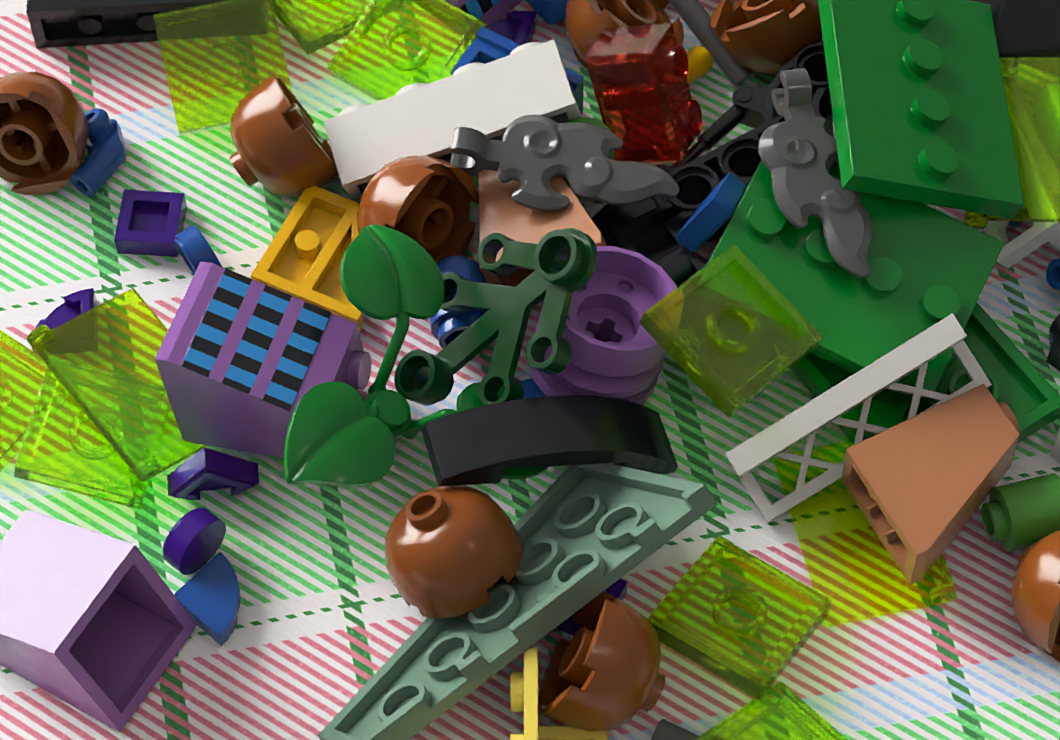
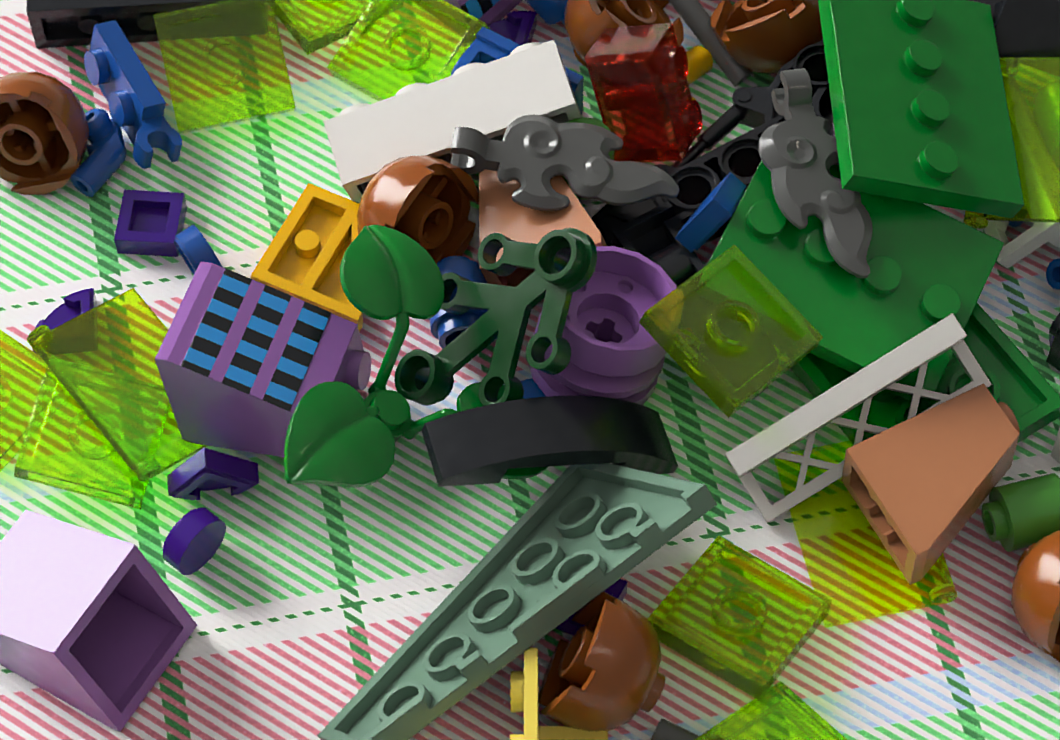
(130, 94): none -> blue plate
(213, 598): blue tile -> none
(279, 142): dark orange cylinder -> none
(450, 550): dark orange cylinder -> none

